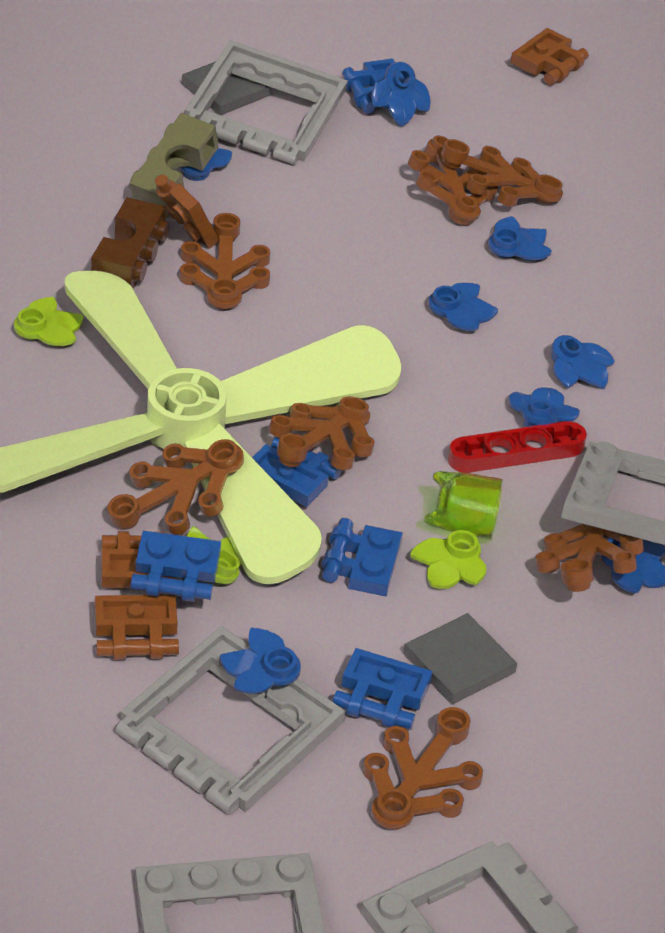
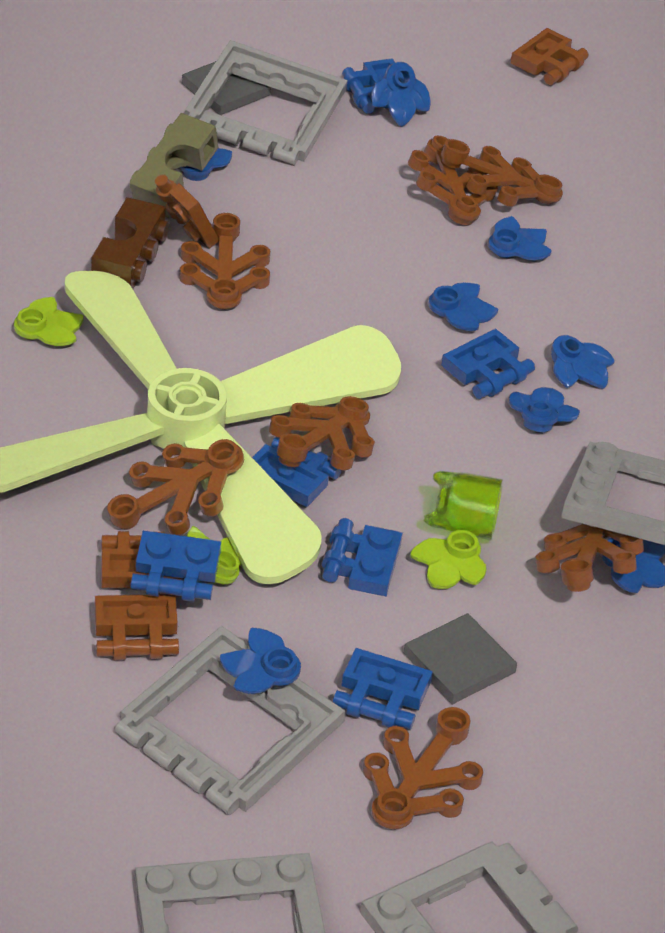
(475, 452): red beam -> none
(481, 357): none -> blue plate

